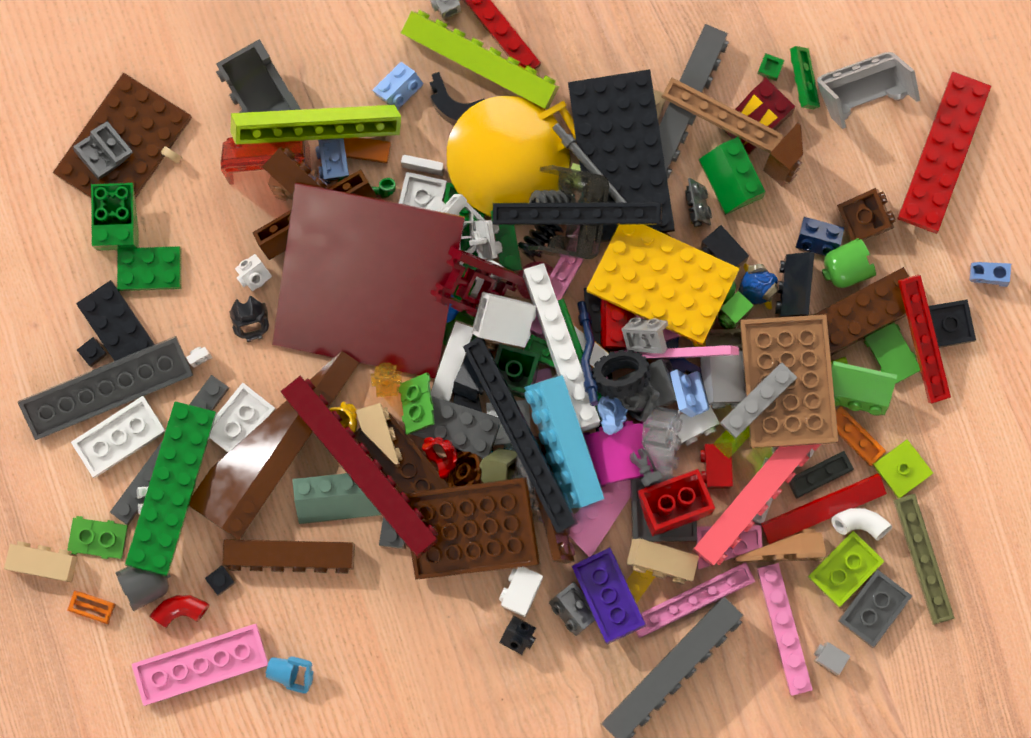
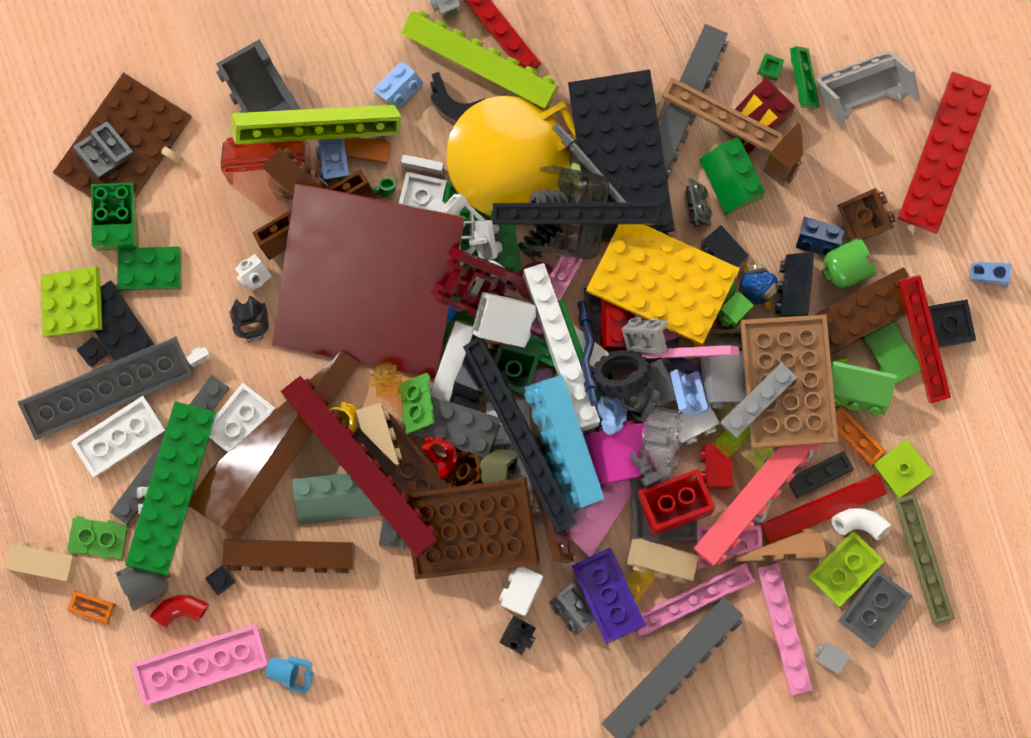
(71, 302): none -> lime plate

